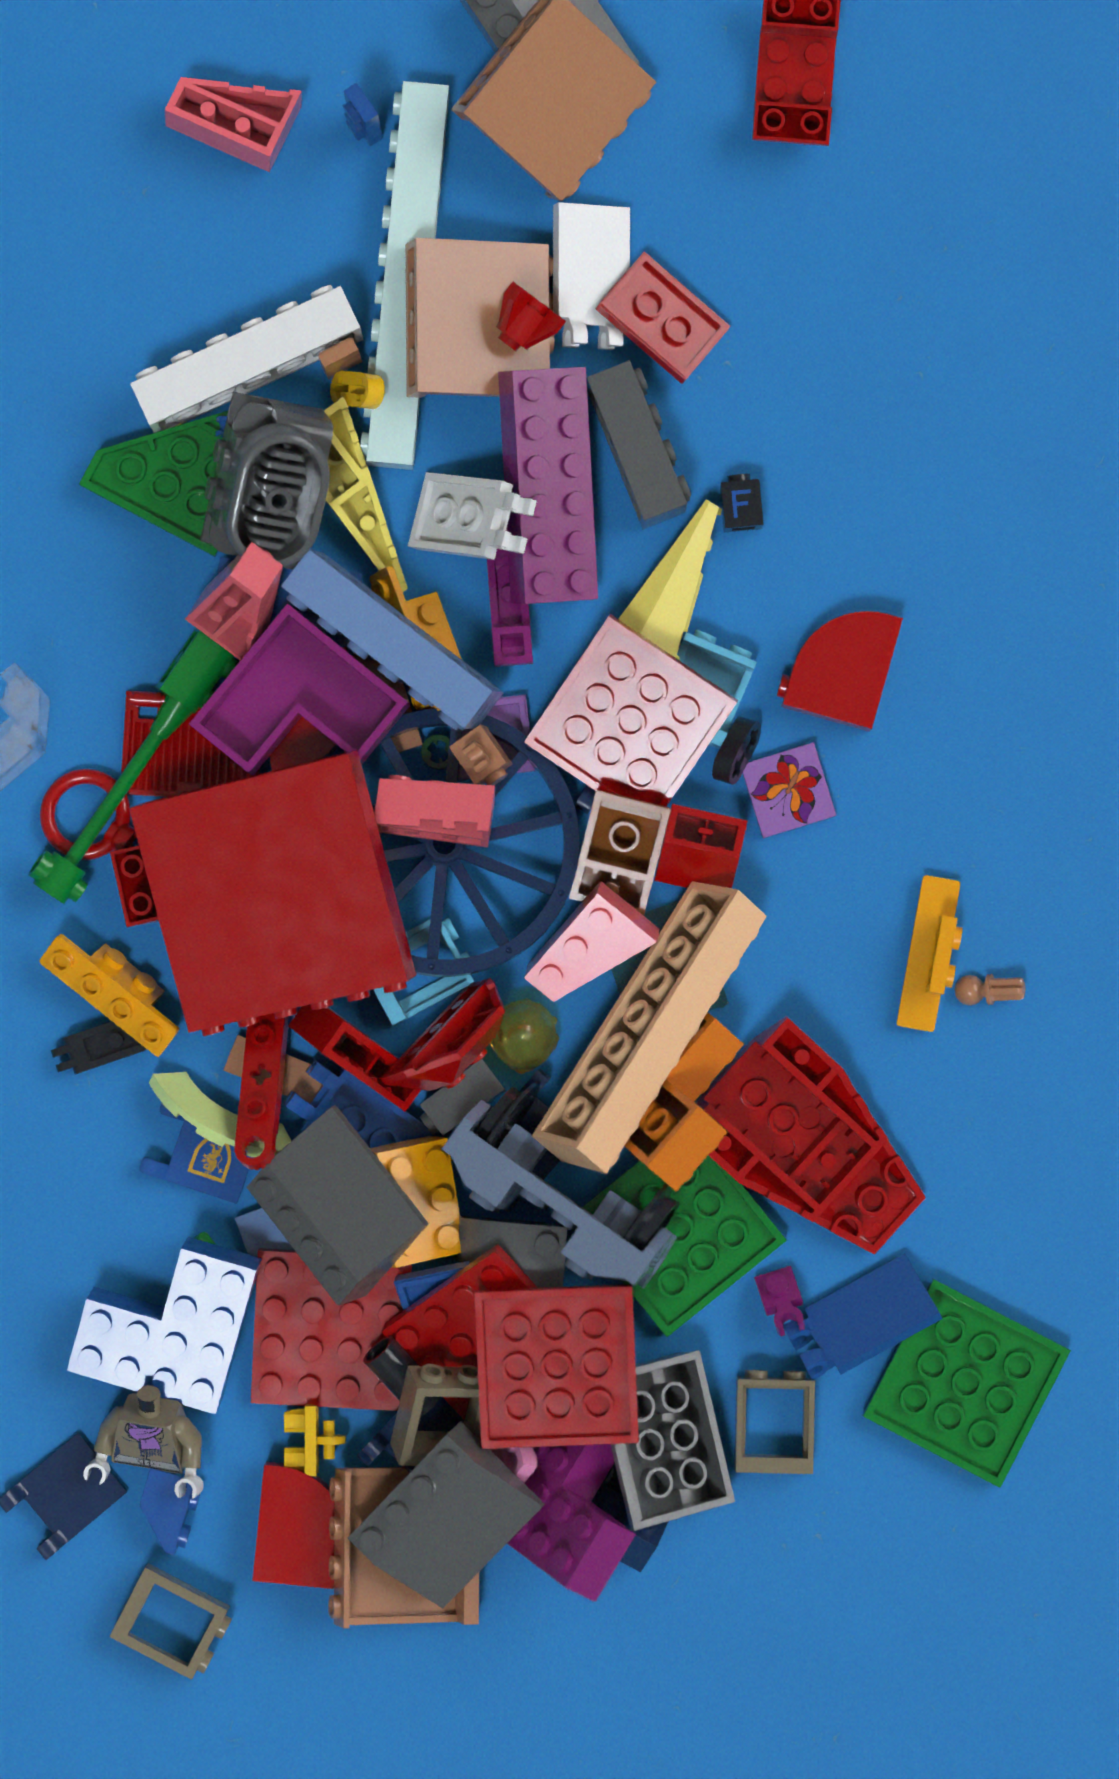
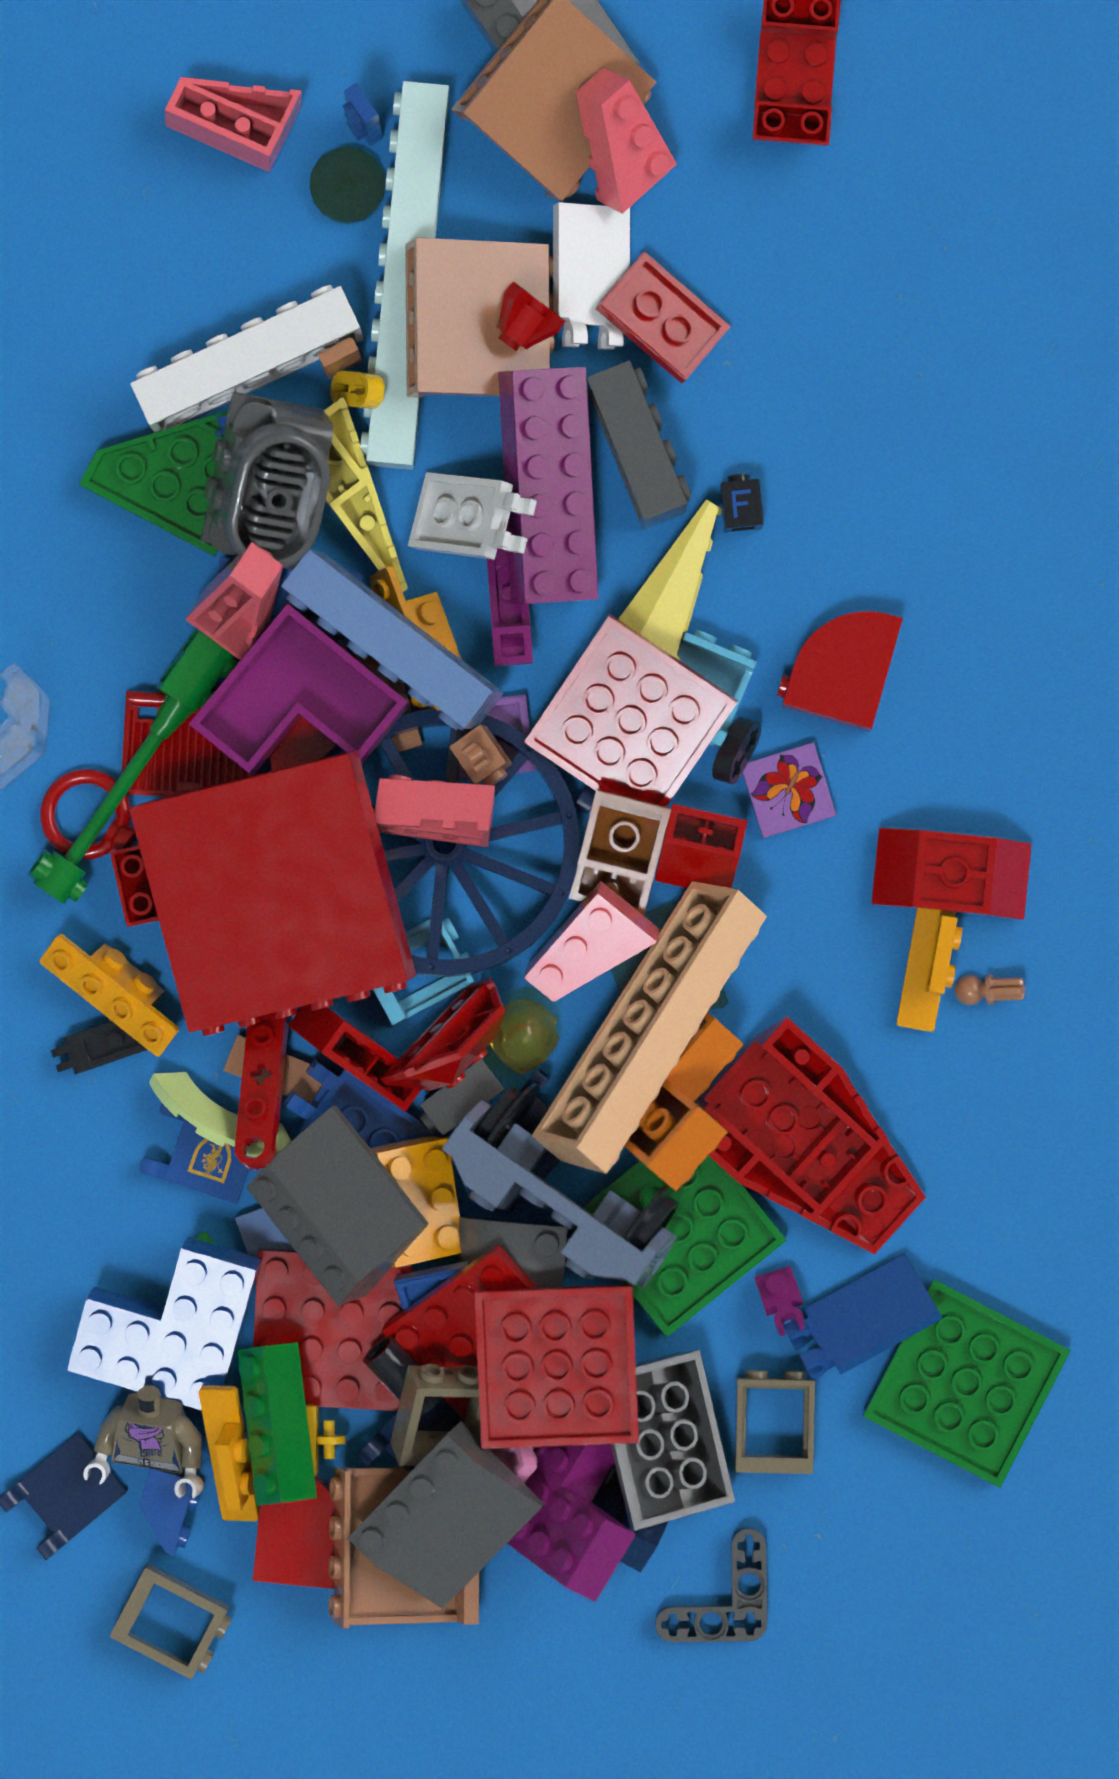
(229, 1452): none -> light orange bracket
(277, 1423): none -> green brick
(347, 185): none -> clear green tile
(427, 755): dark green bush -> none
(622, 140): none -> coral wedge
(740, 1604): none -> dark grey beam
(951, 872): none -> red slope

